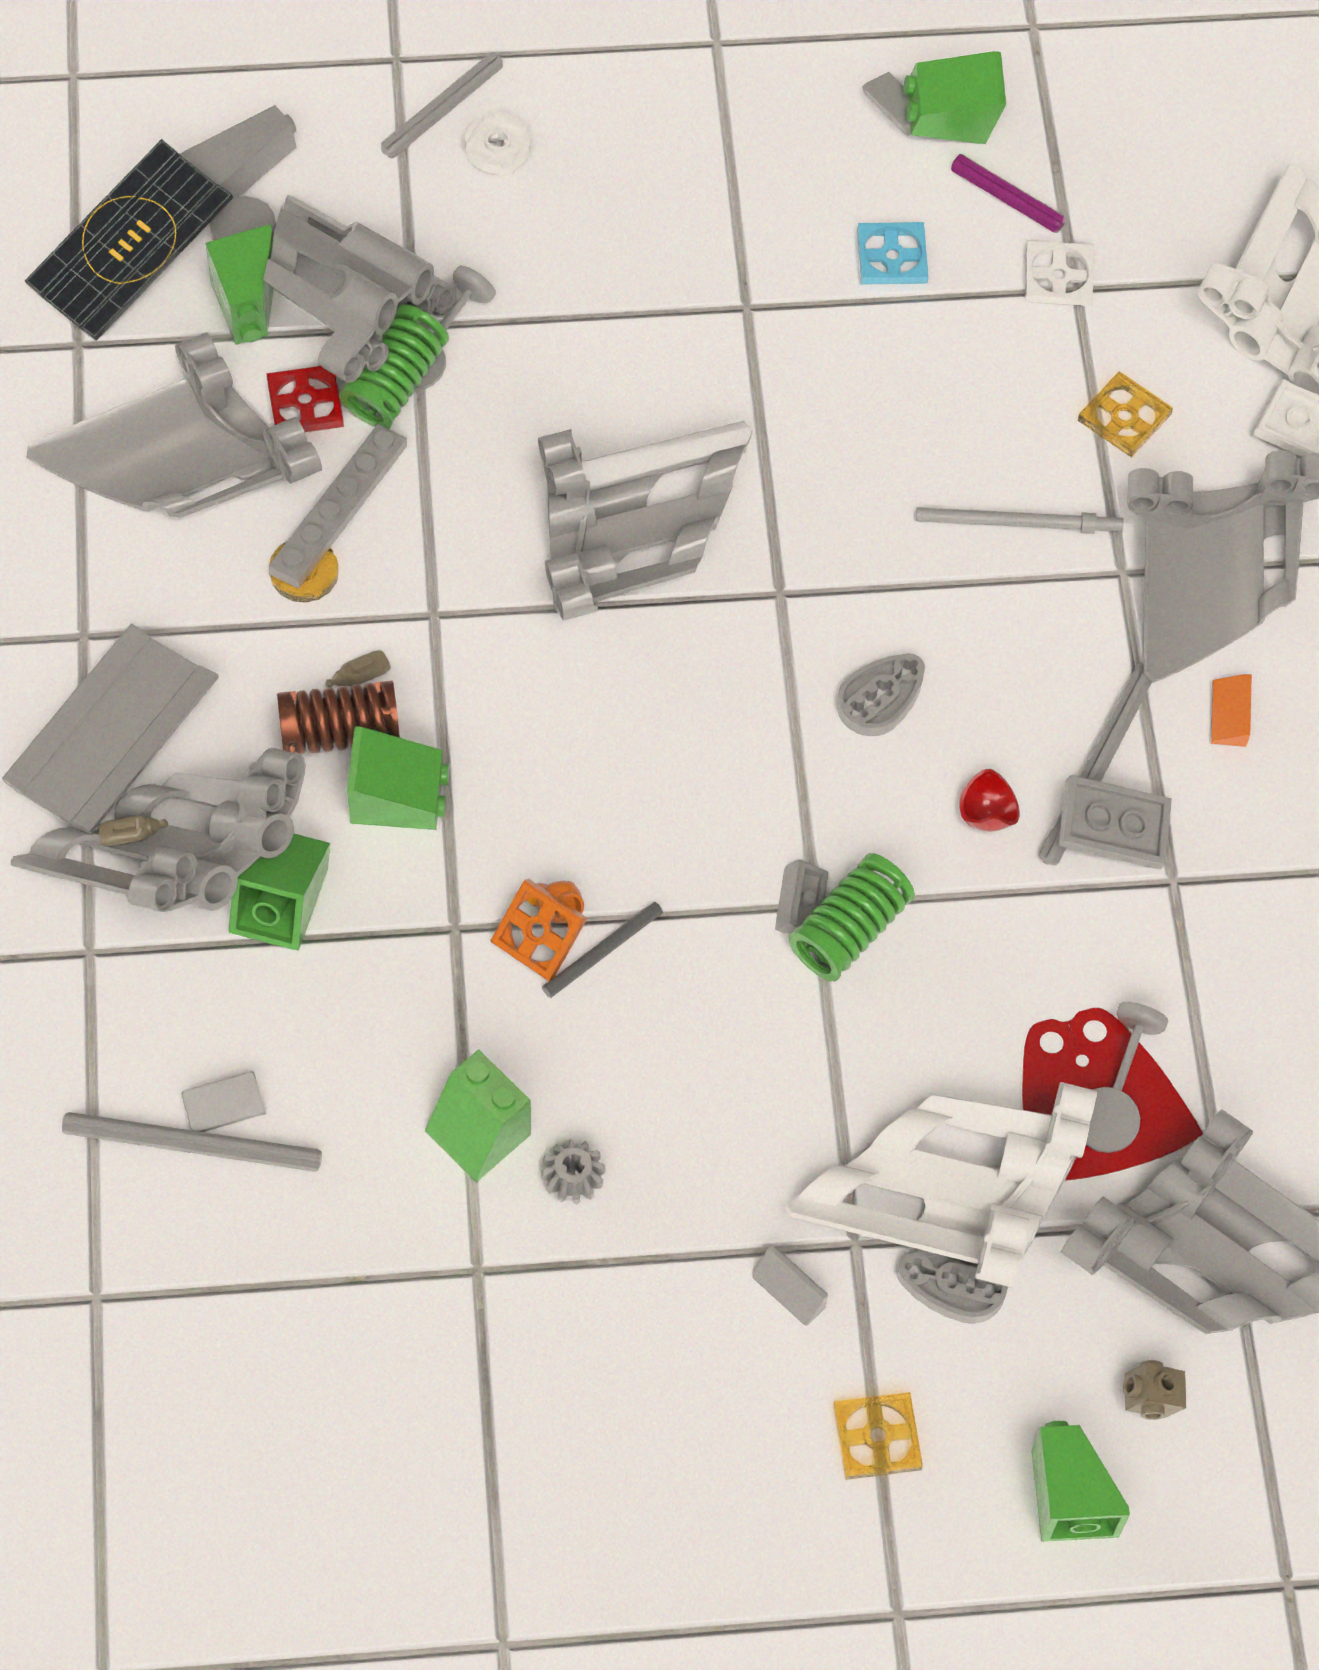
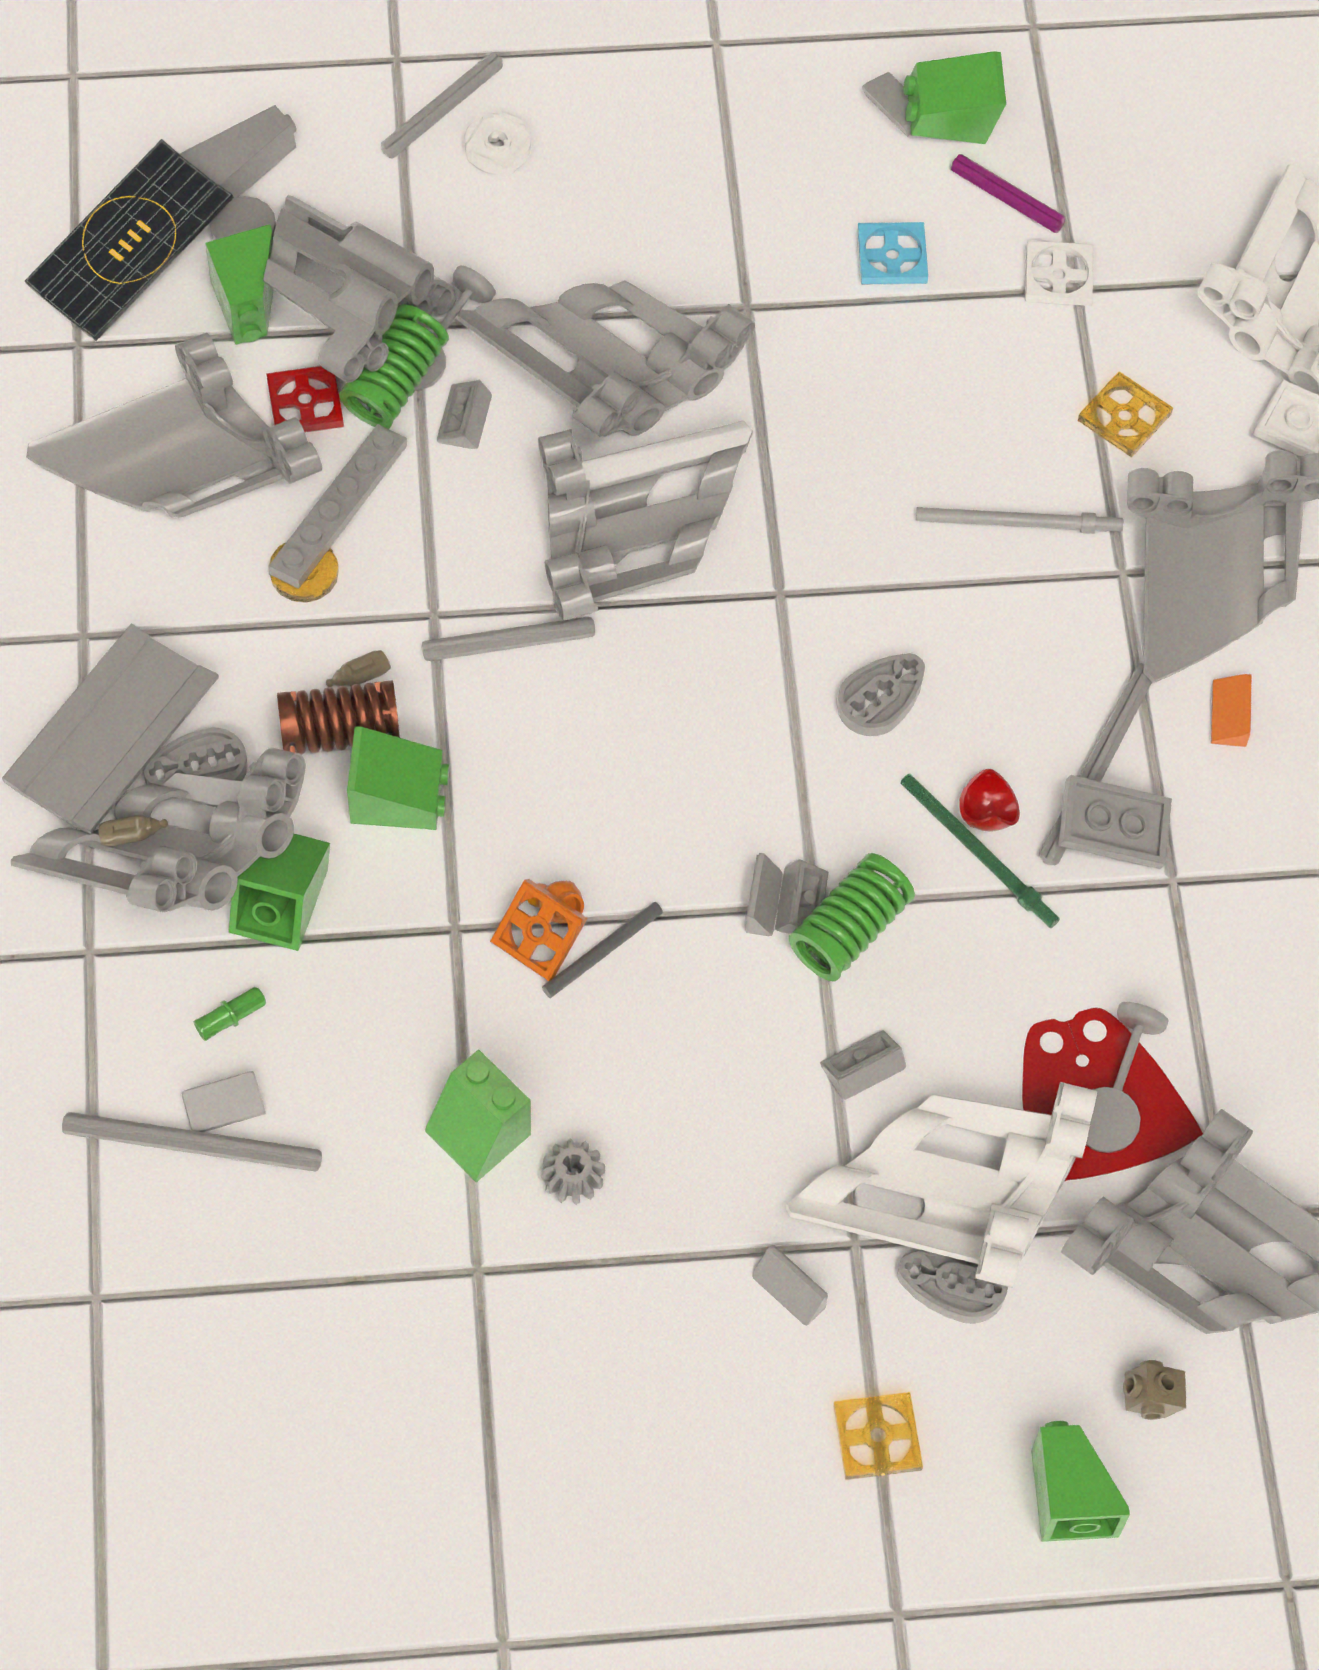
(198, 747): none -> light grey piece
(229, 1013): none -> bright green axle
(465, 415): none -> light grey slope
(508, 638): none -> light grey axle
(612, 380): none -> light grey panel
(763, 897): none -> light grey slope
(864, 1064): none -> light grey slope
(1028, 897): none -> clear green bar

